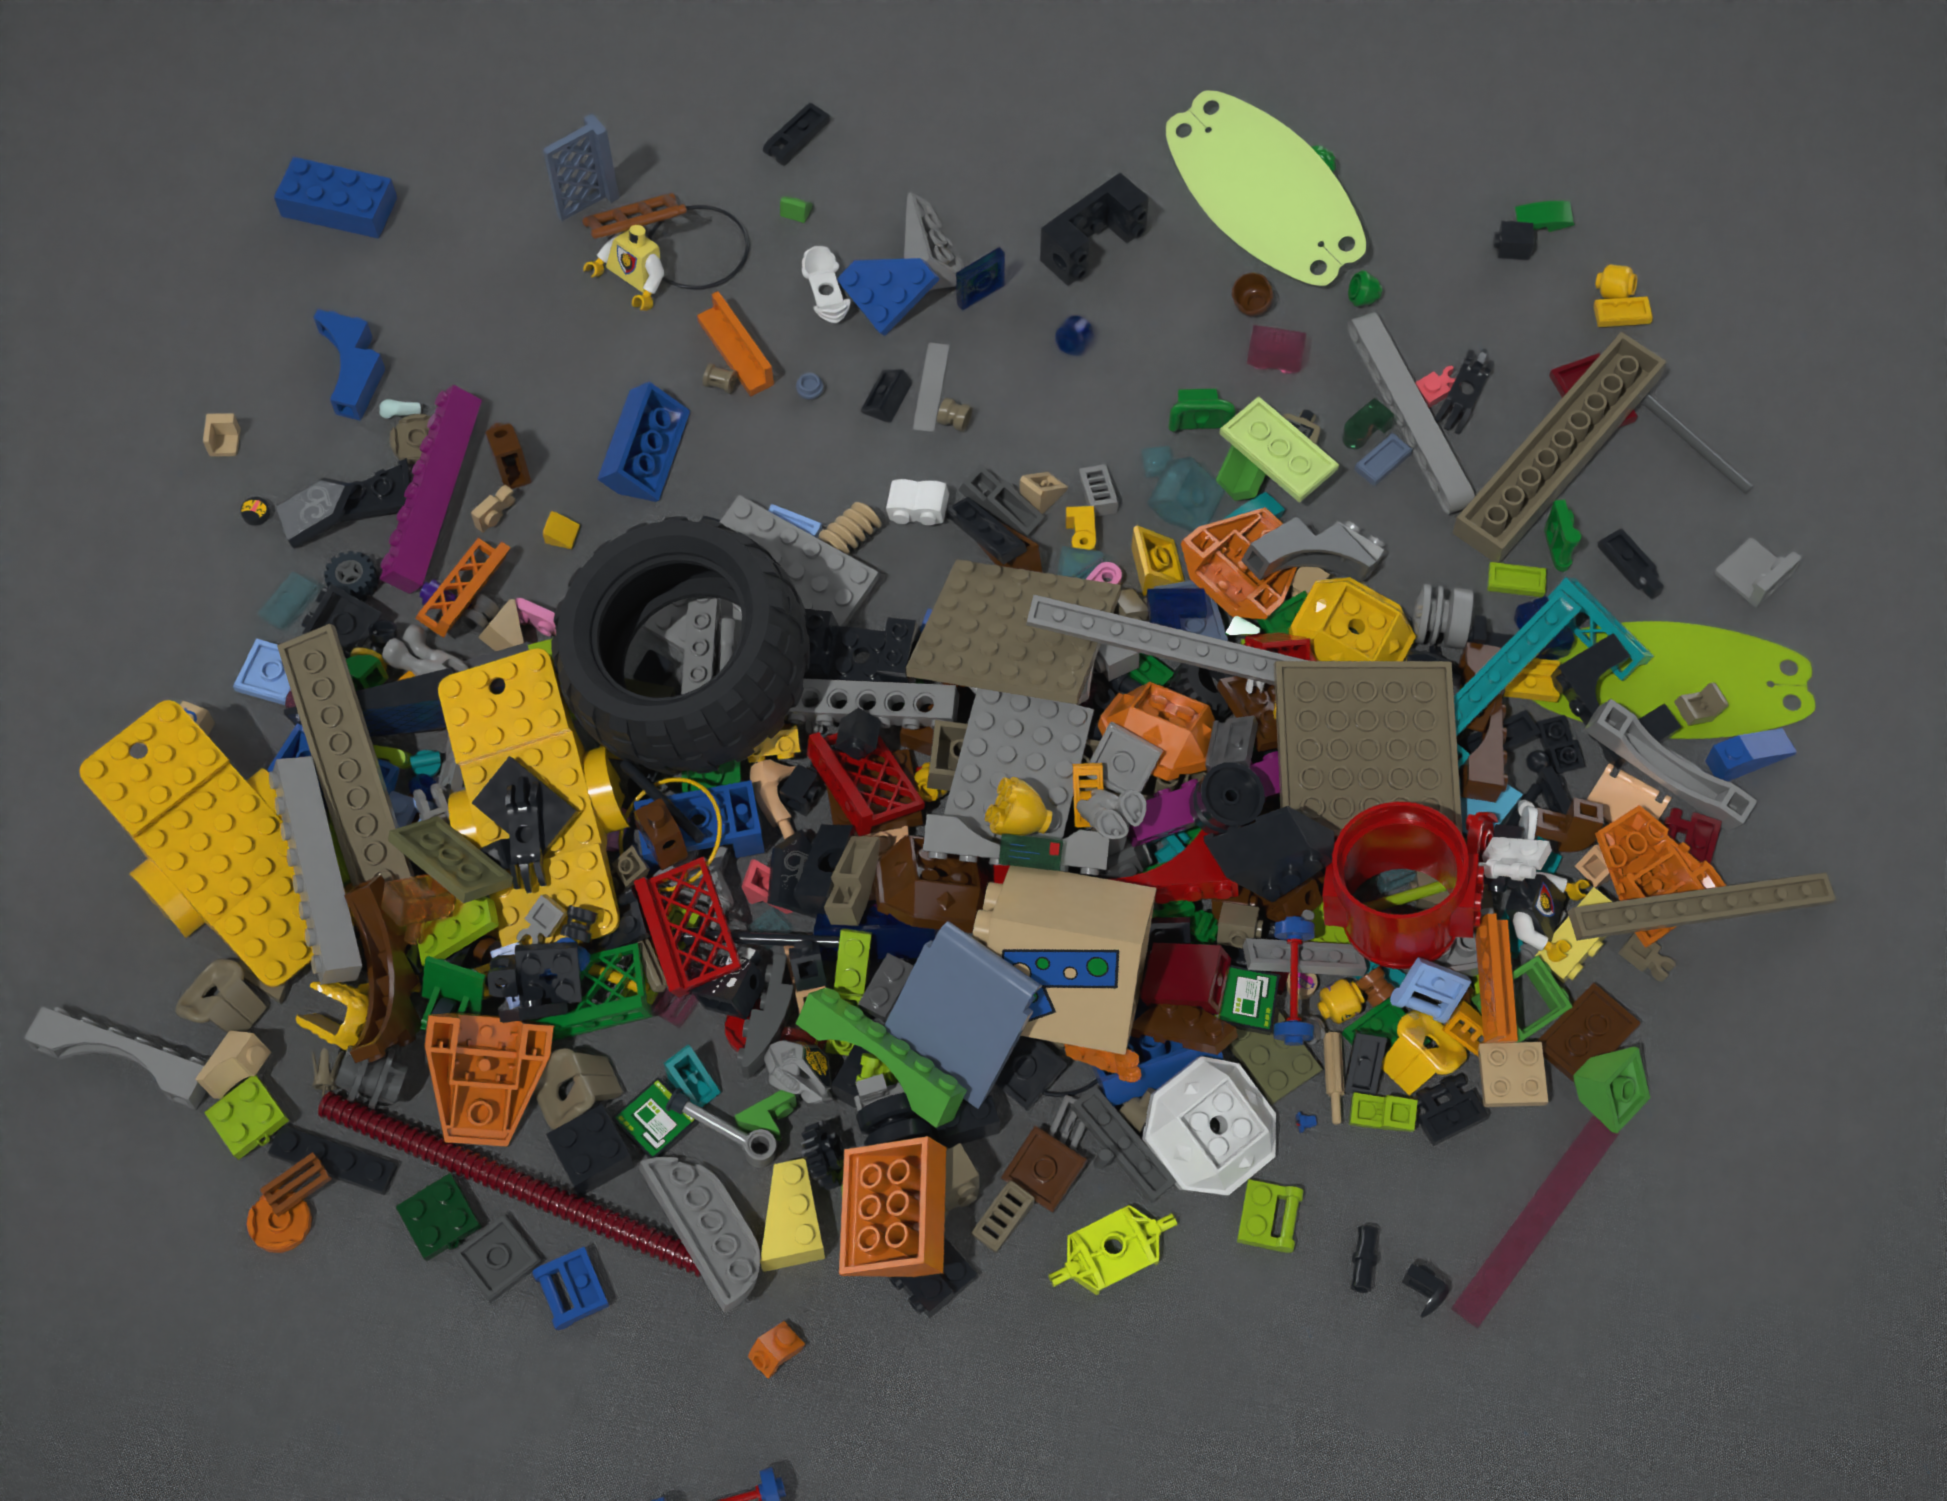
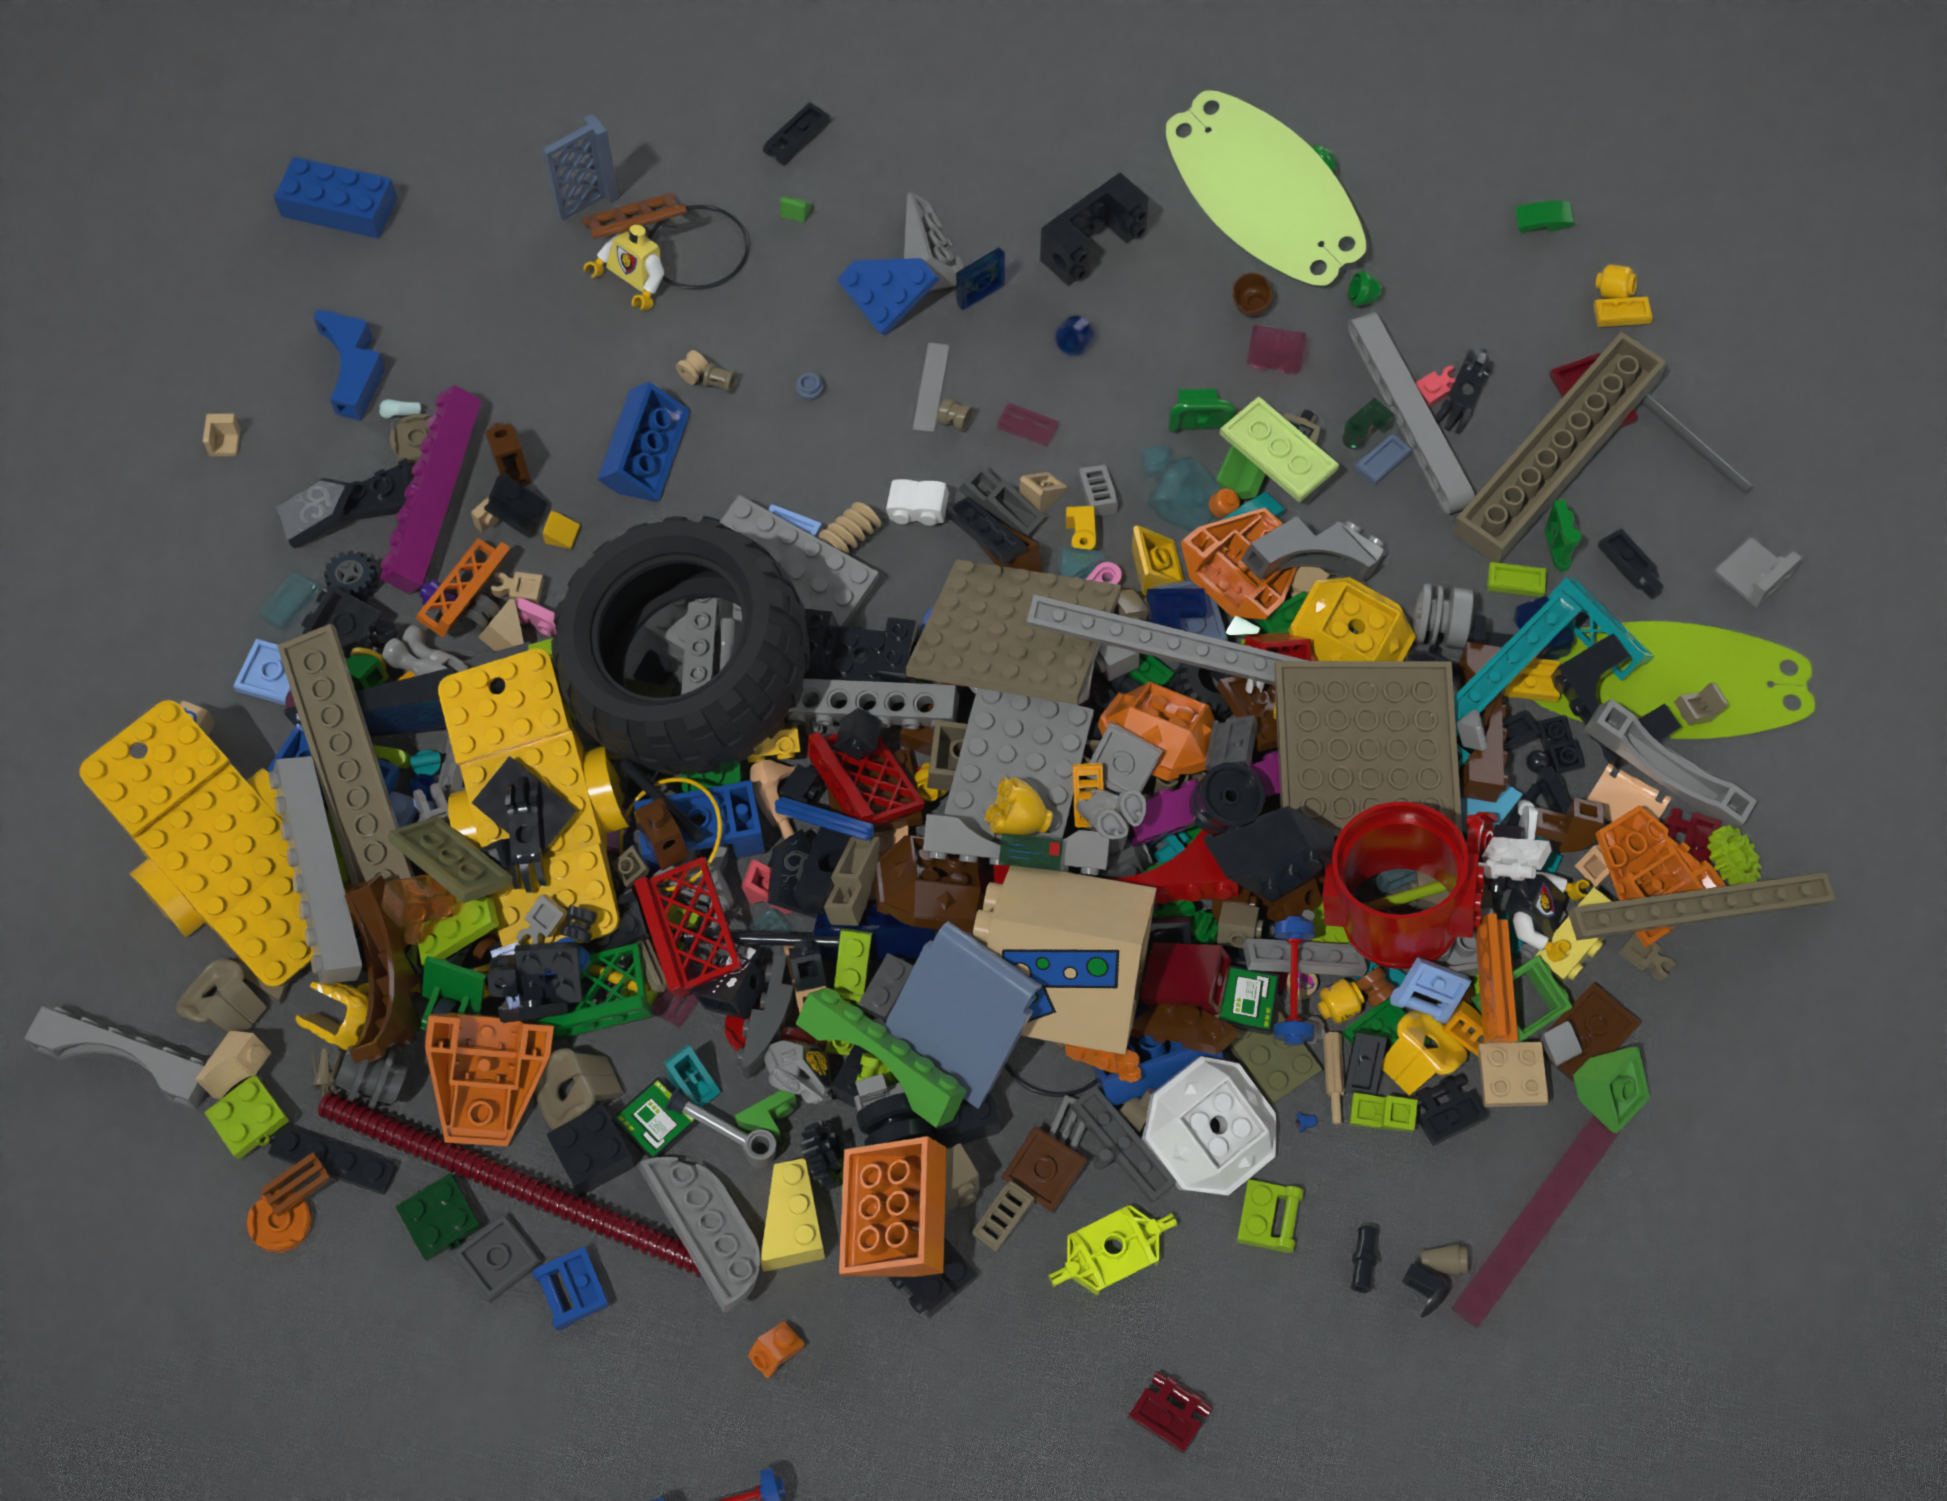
(255, 511): tile -> none
(515, 505): none -> black plate
(520, 586): none -> tan plate
(692, 367): none -> tan wheel
(736, 346): orange fence -> none
(820, 269): white piece -> none
(824, 818): none -> blue axle
(887, 395): black slope -> none
(1026, 428): none -> clear pink tile
(1029, 1071): black tile -> none
(1166, 1420): none -> dark red plate
(1223, 502): none -> orange piece
(1446, 1259): none -> dark tan cone
(1472, 731): none -> light grey slope
(1514, 240): black brick -> none
(1561, 1044): none -> light grey slope
(1734, 856): none -> lime gear
(1748, 753): blue slope -> none

